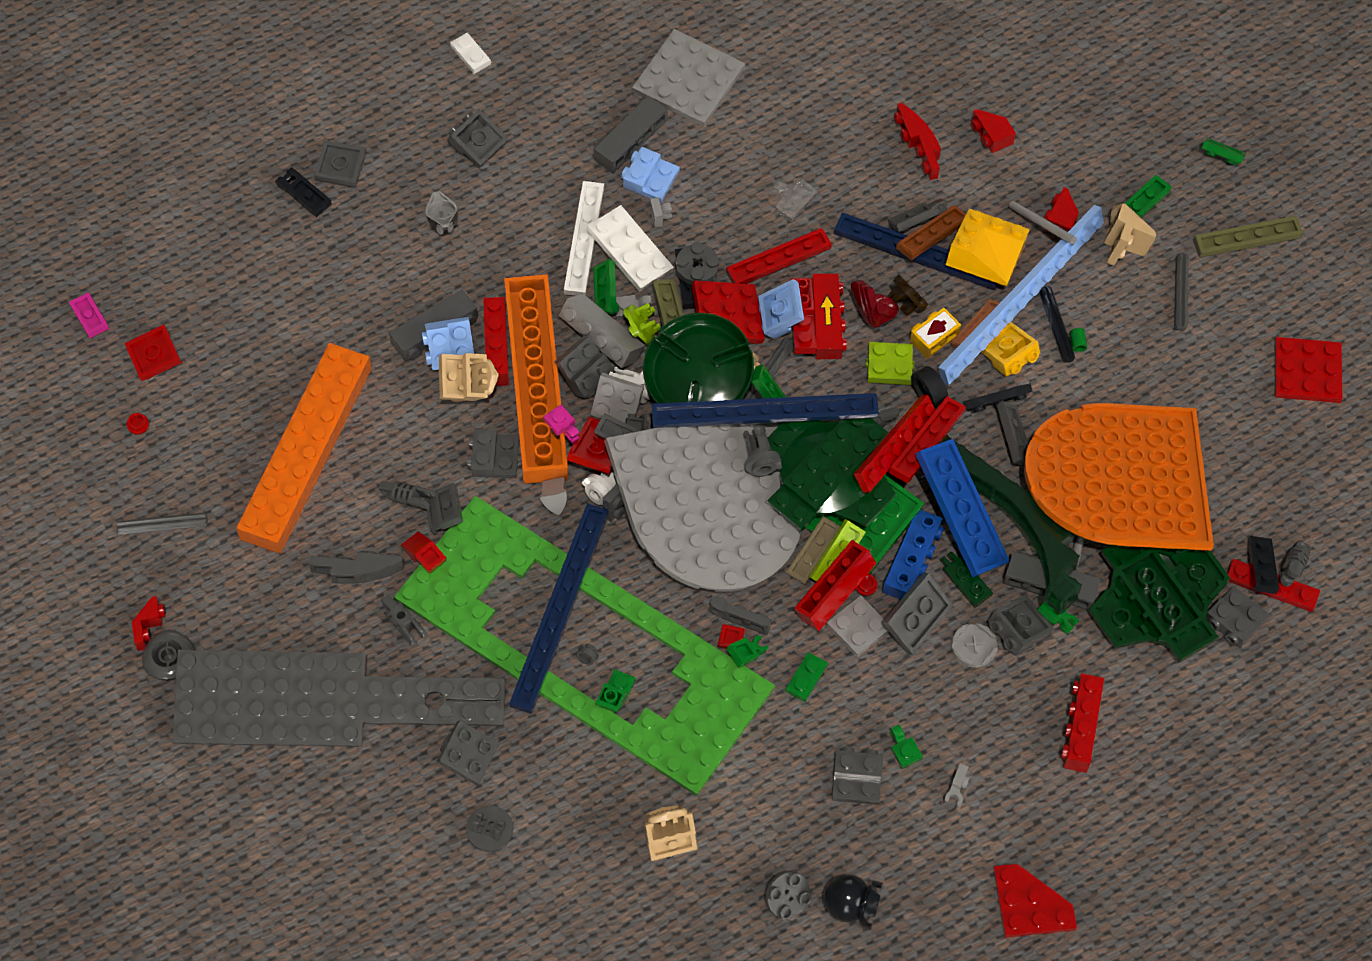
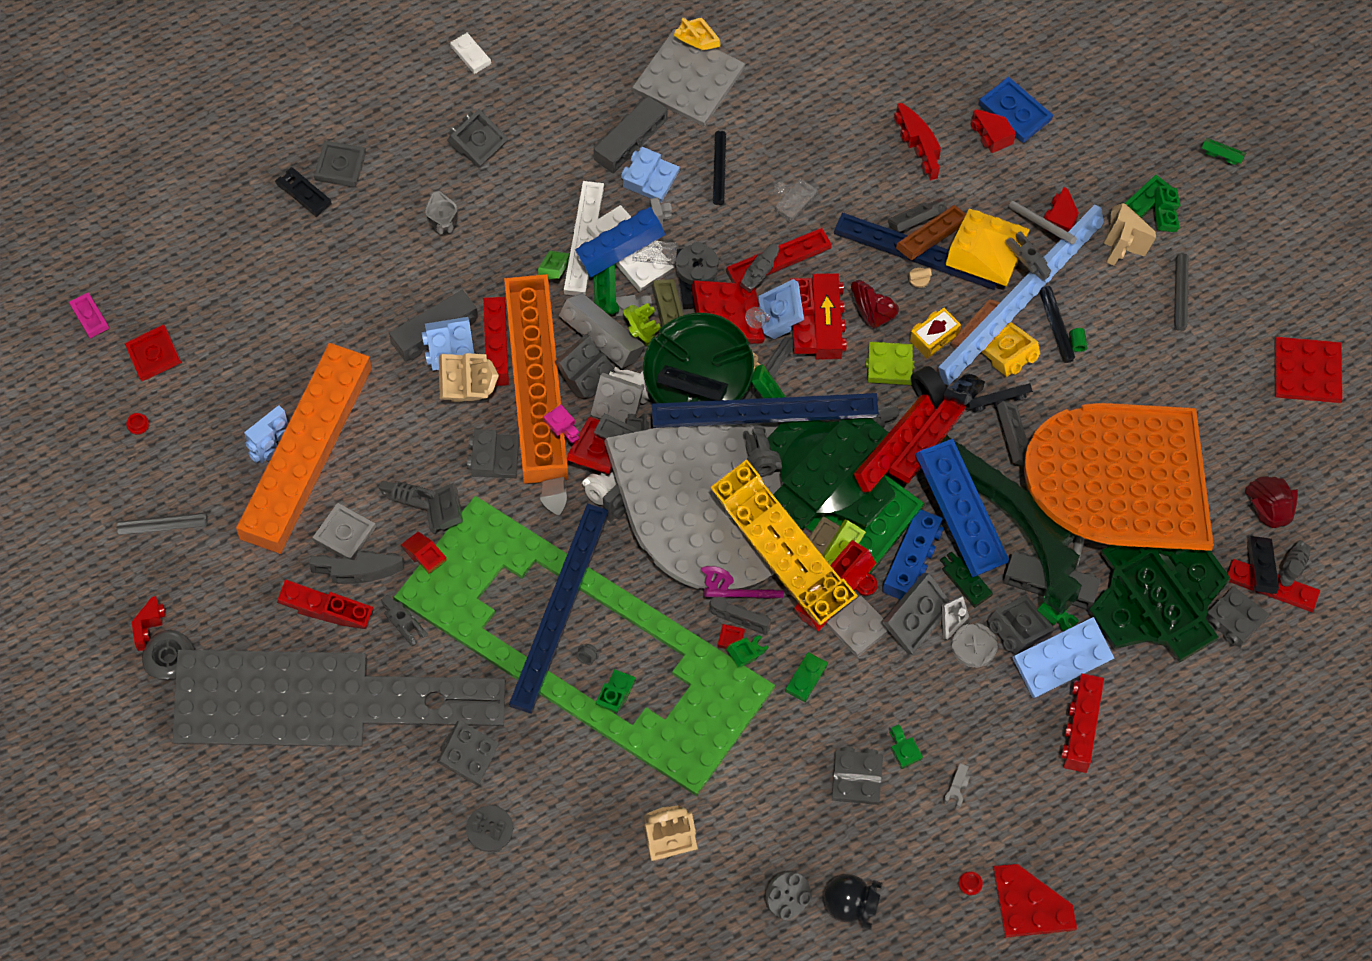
(264, 434): none -> light blue plate
(325, 607): none -> red slope
(344, 532): none -> light grey plate
(554, 264): none -> bright green plate
(620, 241): none -> blue brick
(657, 252): none -> clear plate
(692, 383): none -> black plate
(697, 34): none -> yellow slope
(719, 168): none -> black axle
(723, 591): none -> magenta piece
(756, 317): none -> clear plate
(760, 267): none -> dark grey hinge
(782, 543): none -> yellow slope
(905, 291): dark brown plate -> none
(920, 277): none -> tan plate
(953, 616): none -> light grey piece
(964, 389): none -> black plate
(970, 883): none -> red plate
(1019, 108): none -> blue plate
(1029, 256): none -> dark grey hinge
(1063, 657): none -> light blue plate
(1166, 204): none -> green slope
(1248, 236): olive plate -> none
(1273, 500): none -> dark red hair

